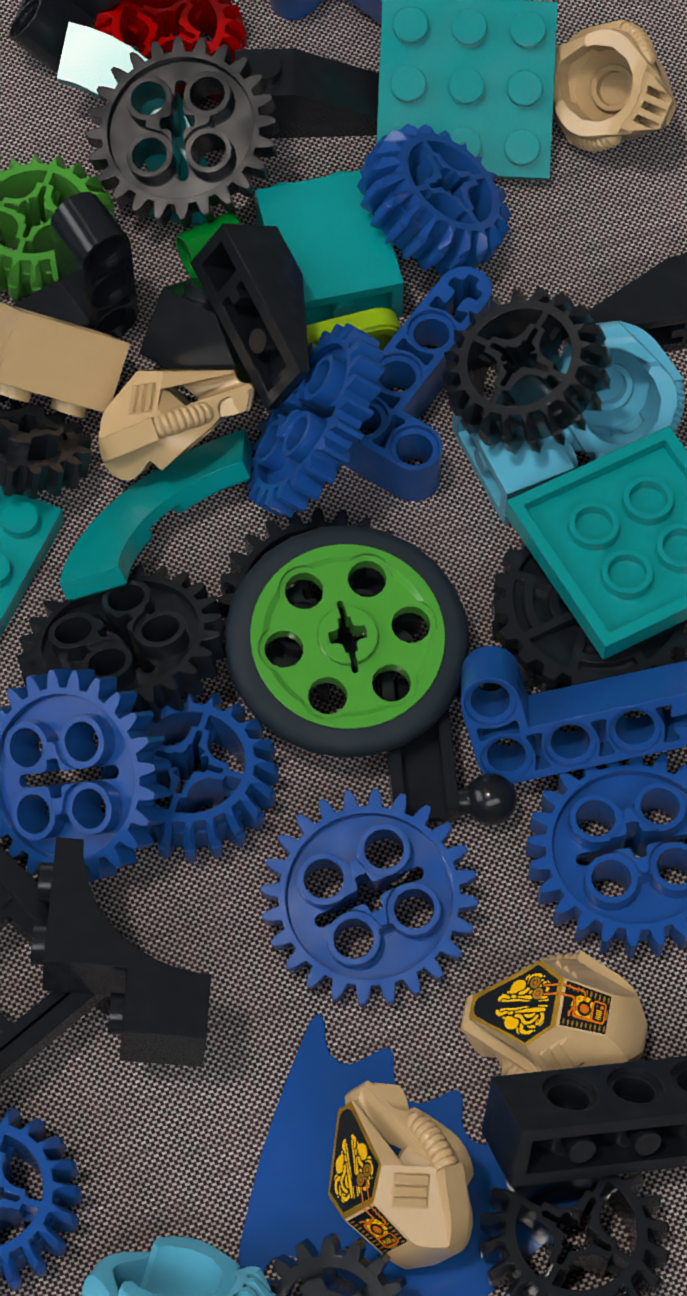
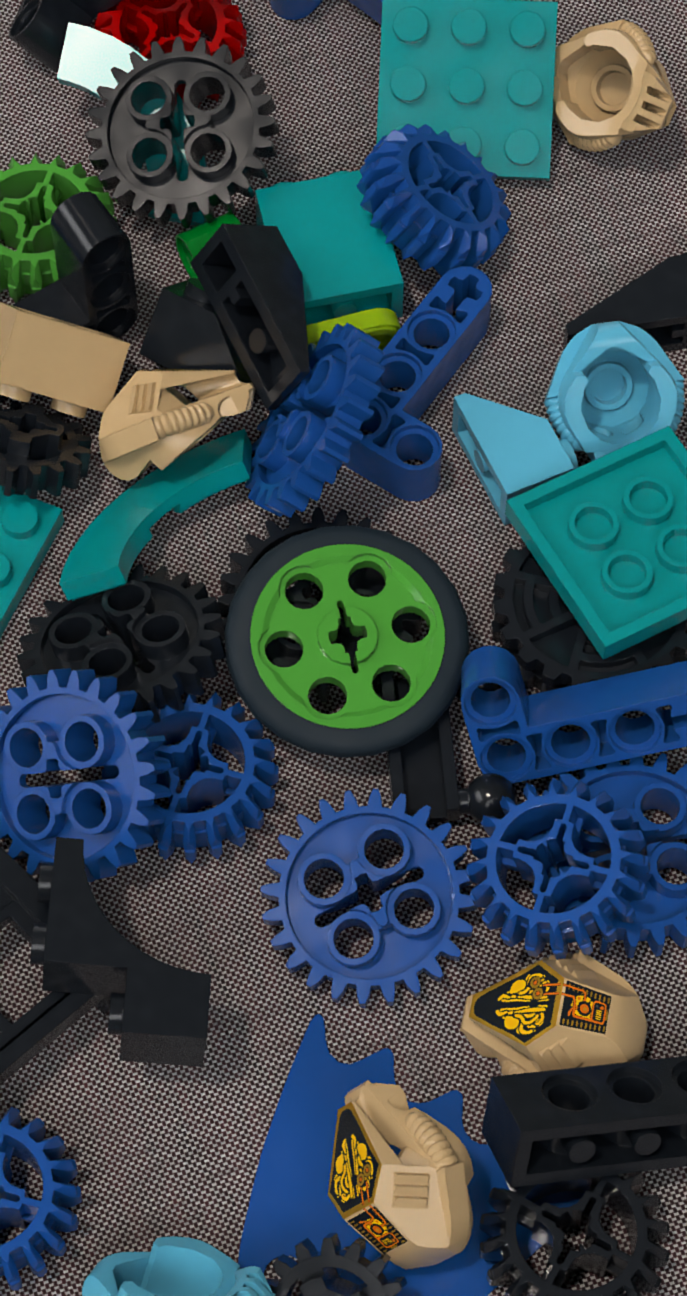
(316, 93): black slope -> none
(510, 850): none -> blue gear
(533, 400): black gear -> none

